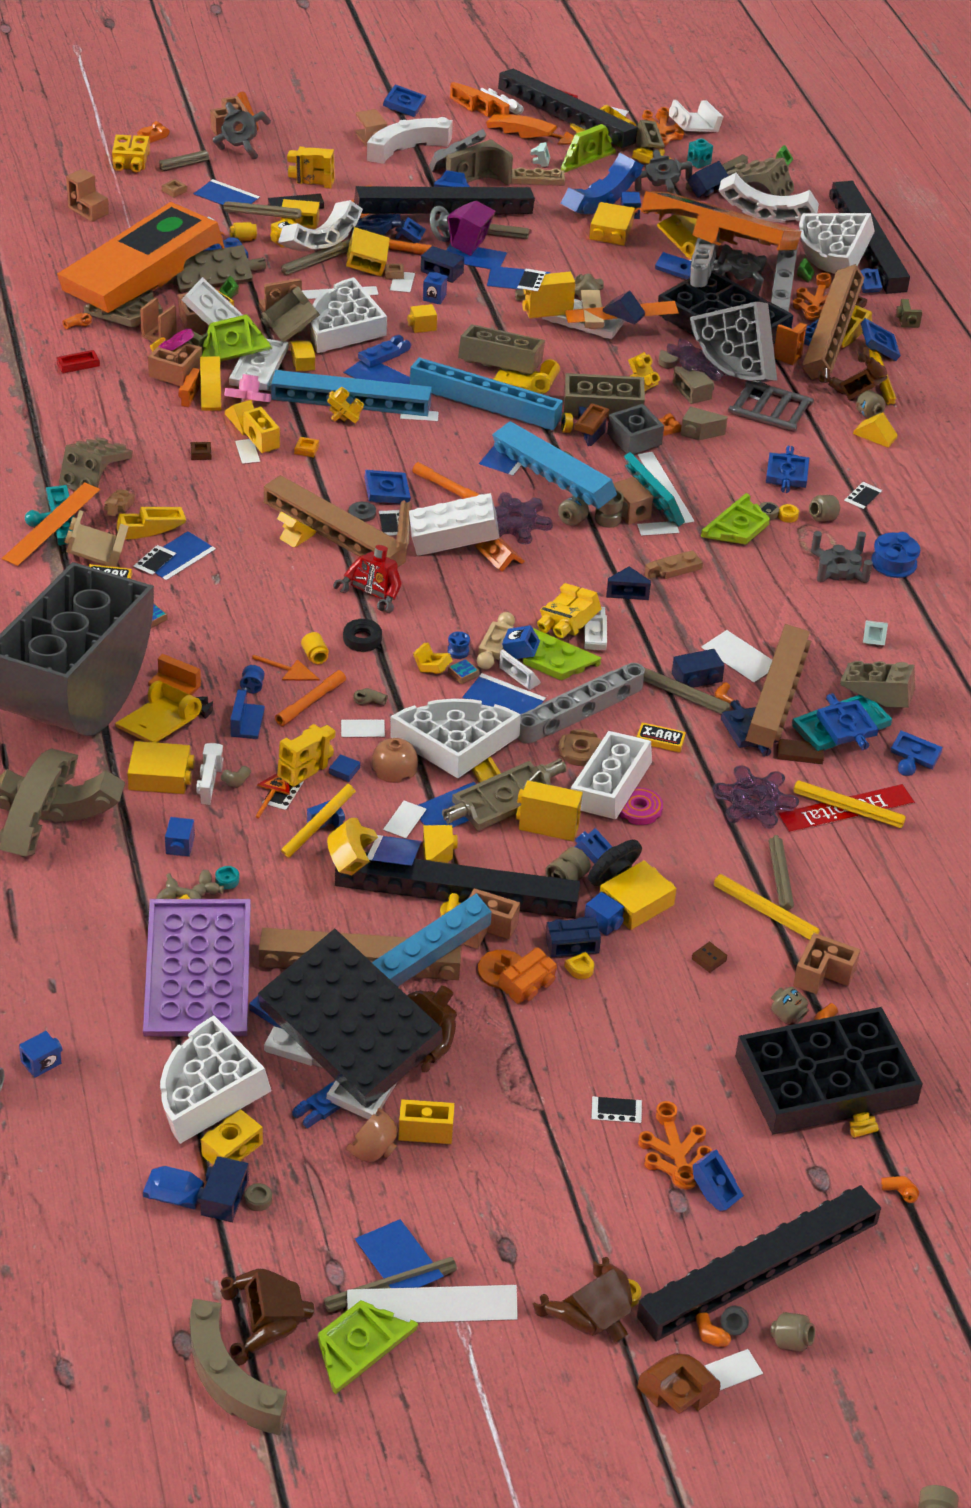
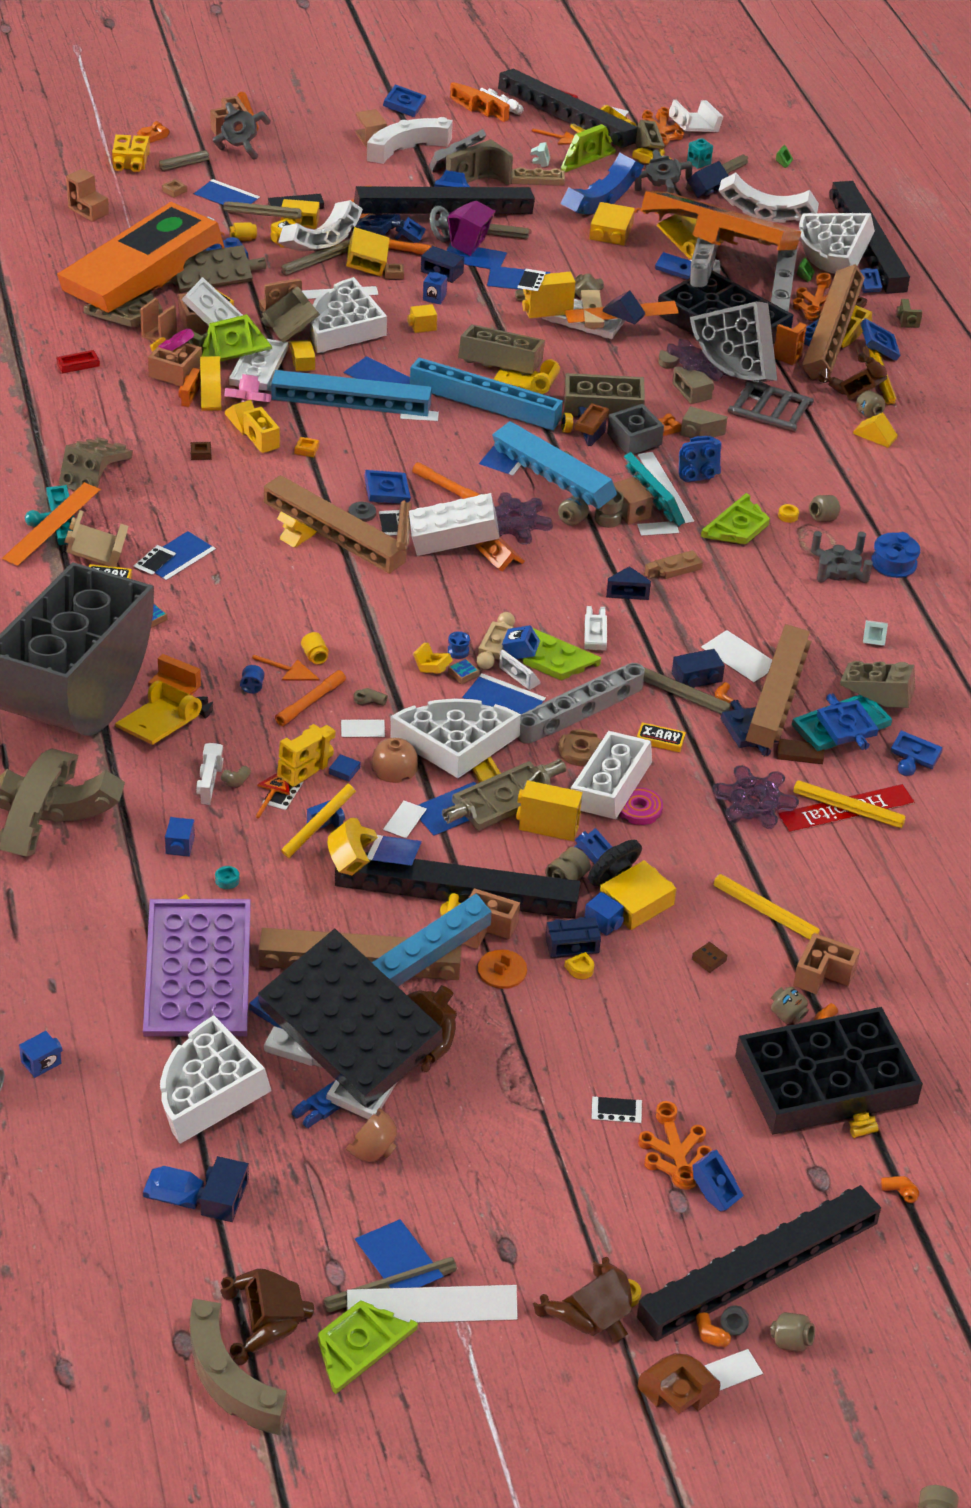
(77, 320): orange arm -> none
(119, 502): medium nougat hinge -> none
(151, 521): yellow slope -> none
(160, 767): yellow brick -> none
(205, 885): dark tan piece -> none
(229, 288): bright green slope -> none
(232, 1138): yellow brick -> none
(245, 717): blue panel -> none
(247, 451): white sticker -> none
(258, 1197): dark tan tile -> none
(312, 166): yellow hips -> none
(341, 408): yellow hips -> none
(362, 644): black tyre -> none
(374, 575): red torso -> none
(384, 351): blue hinge -> none
(403, 284): white sticker -> none
(426, 1121): yellow brick -> none
(439, 843): yellow slope -> none
(526, 126): orange slope -> none
(528, 976): orange brick -> none
(569, 611): yellow hips -> none
(631, 199): blue brick -> none
(642, 368): yellow hips -> none
(700, 459): none -> blue piece
(742, 265): dark grey plate -> none
(770, 172): dark tan bracket -> none
(770, 509): dark tan tile -> none
(781, 873): dark tan axle -> none
(787, 469): blue plate -> none
(863, 495): black sticker -> none

